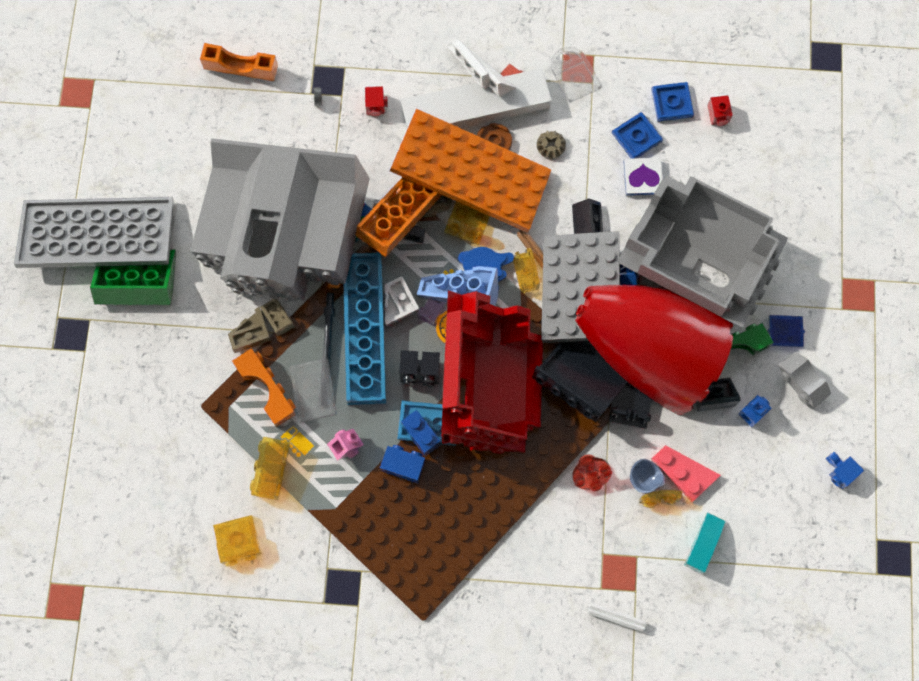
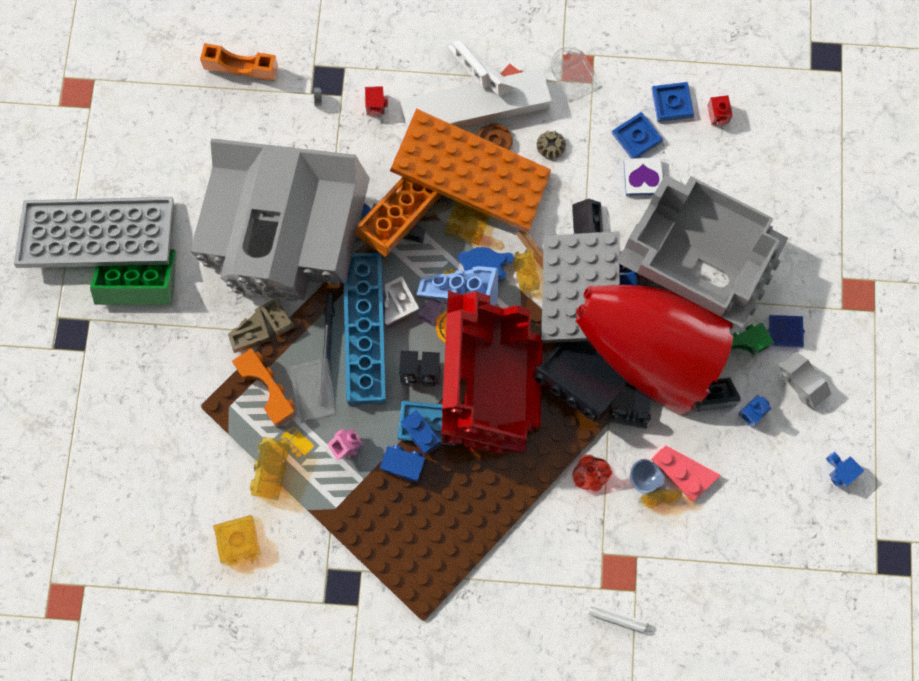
(705, 543): teal slope -> none

